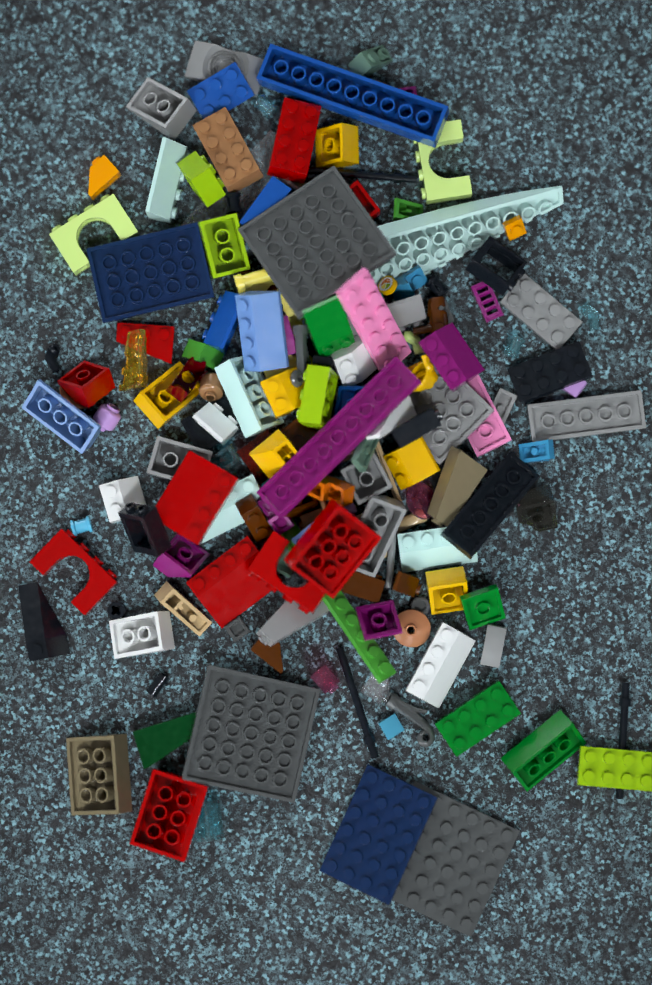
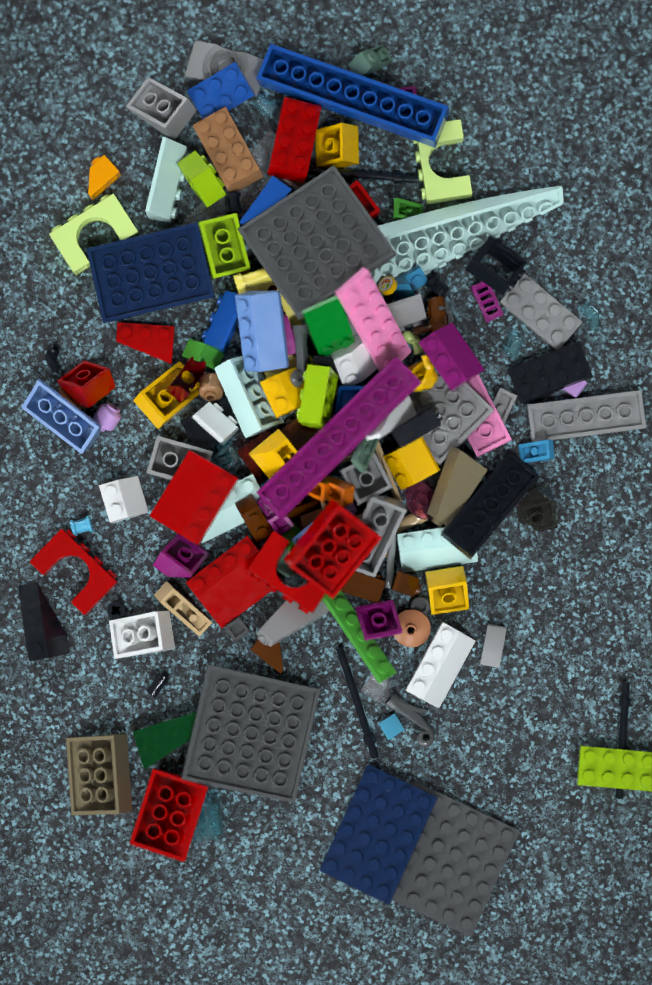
(136, 364): clear yellow wing -> none
(156, 540): black window -> none
(325, 679): clear pink slope -> none
(477, 718): green brick -> none
(482, 607): green plate -> none
(514, 228): light orange plate -> none
(543, 750): green slope -> none

